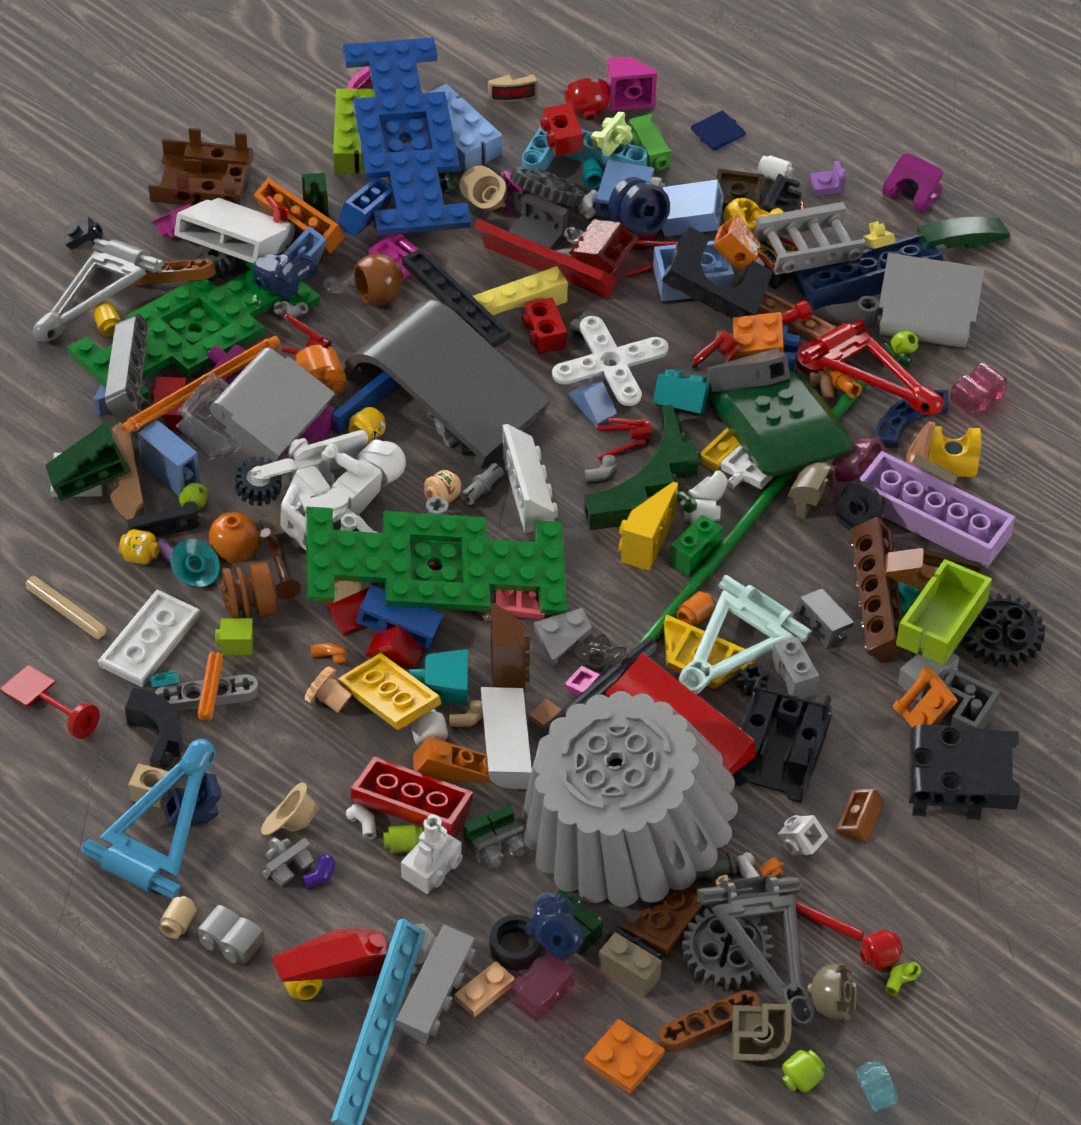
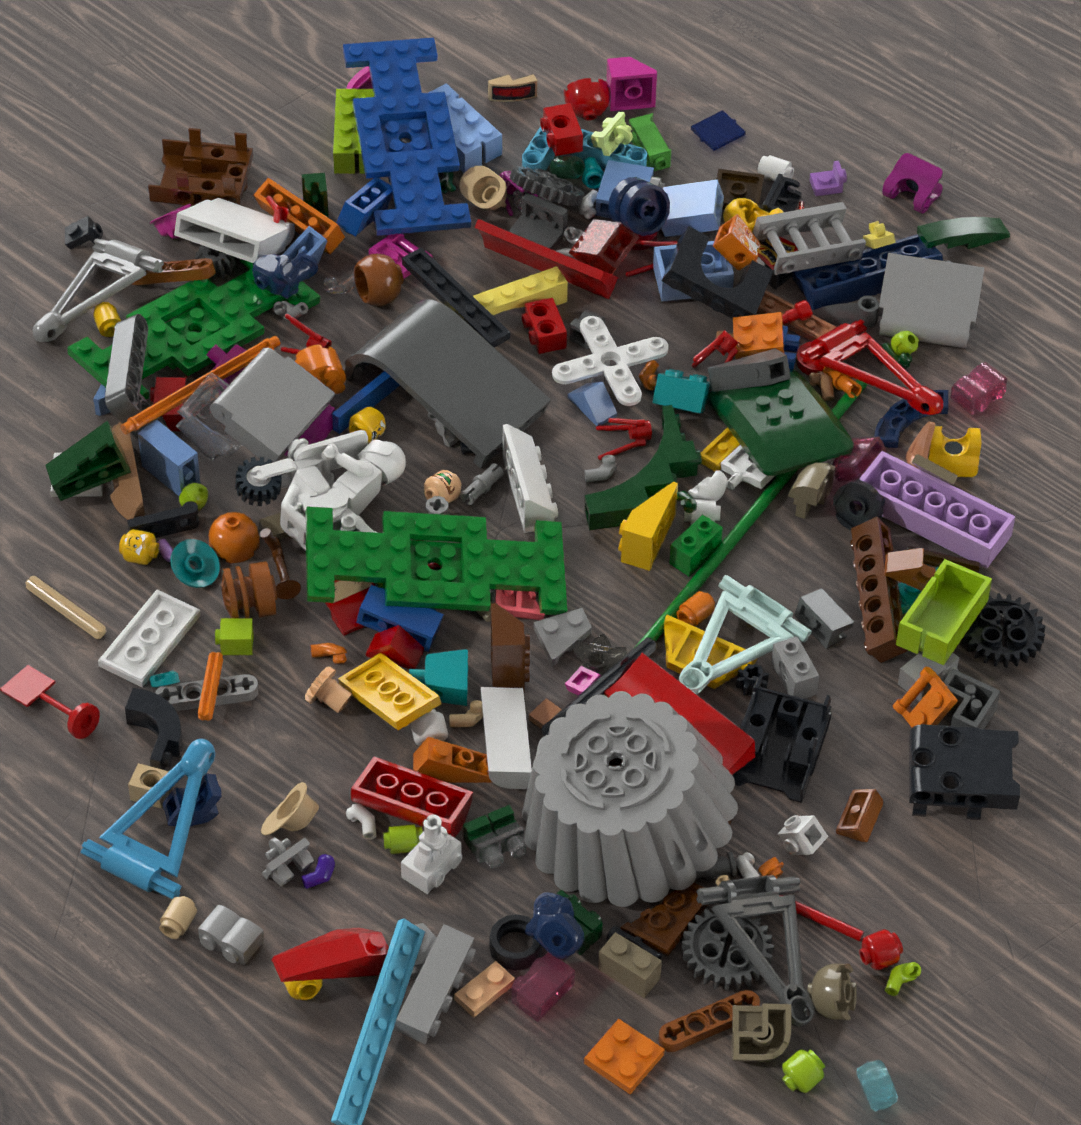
(567, 167): none -> clear green brick
(647, 375): none -> orange arm

